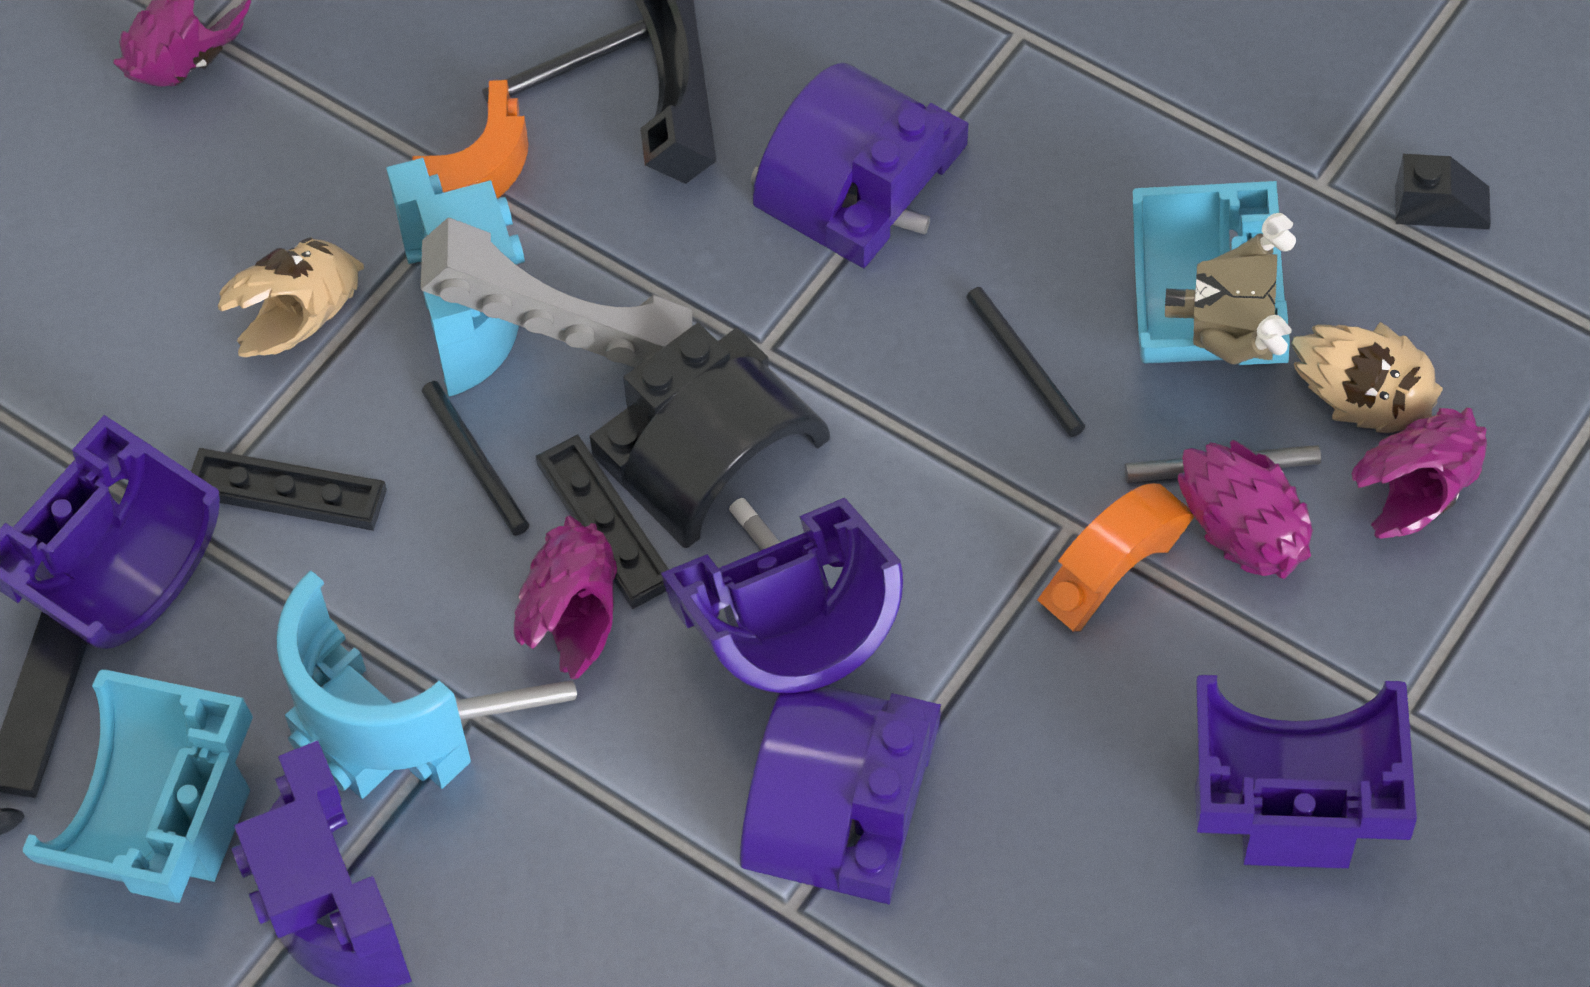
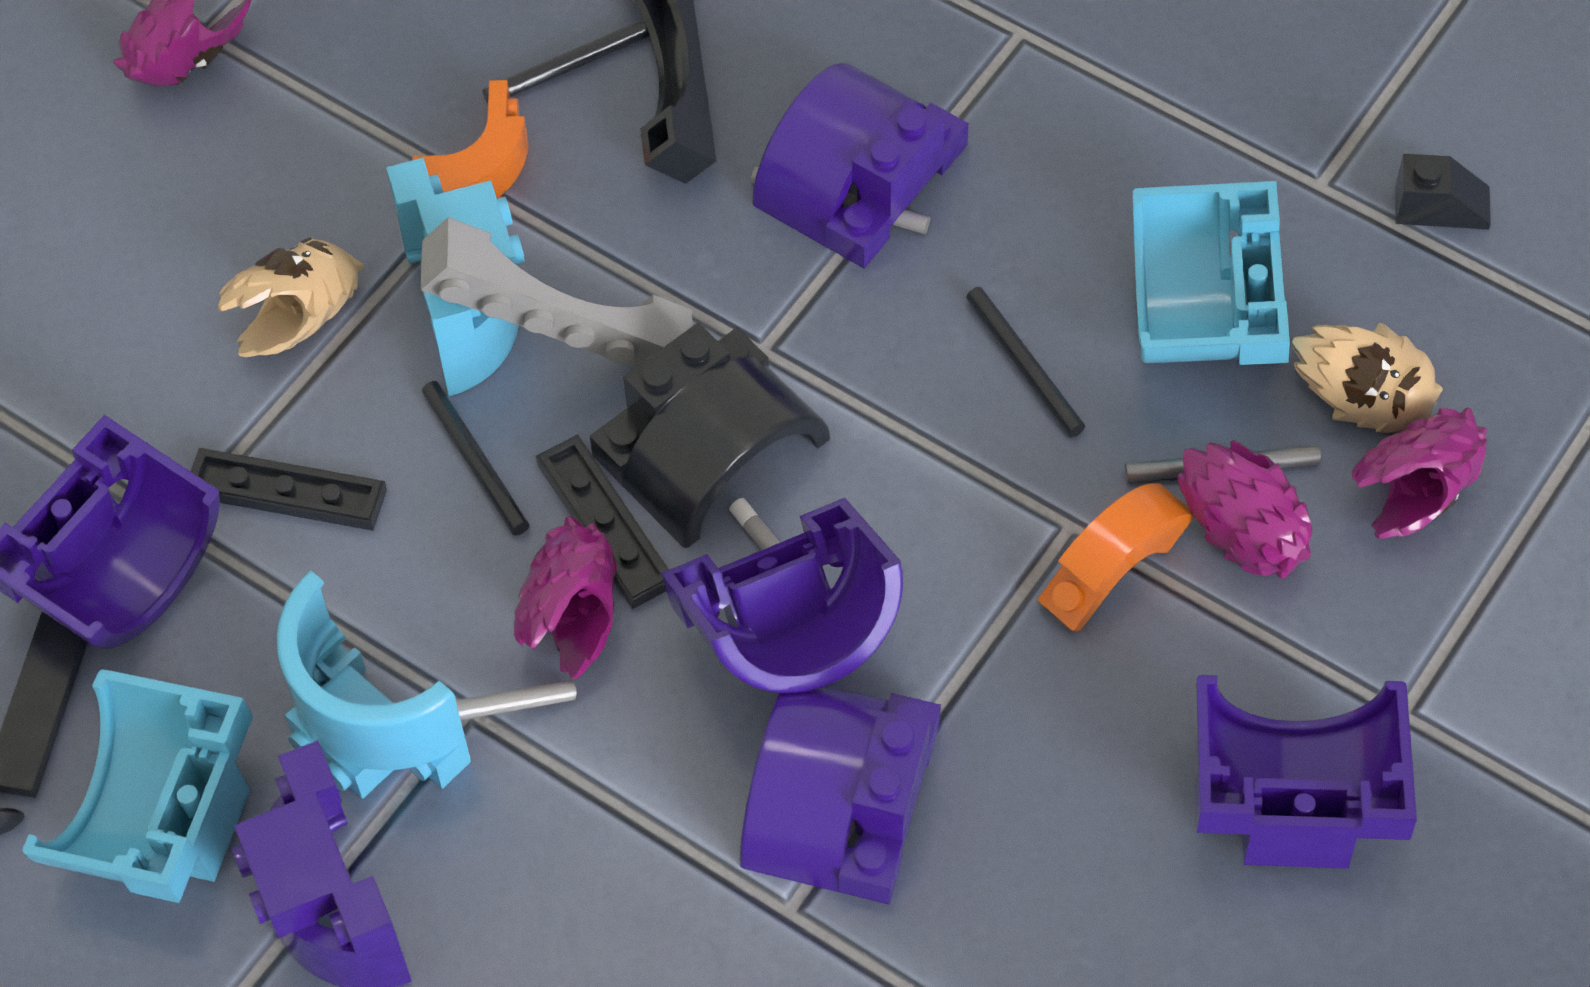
(1237, 298): dark tan torso -> none

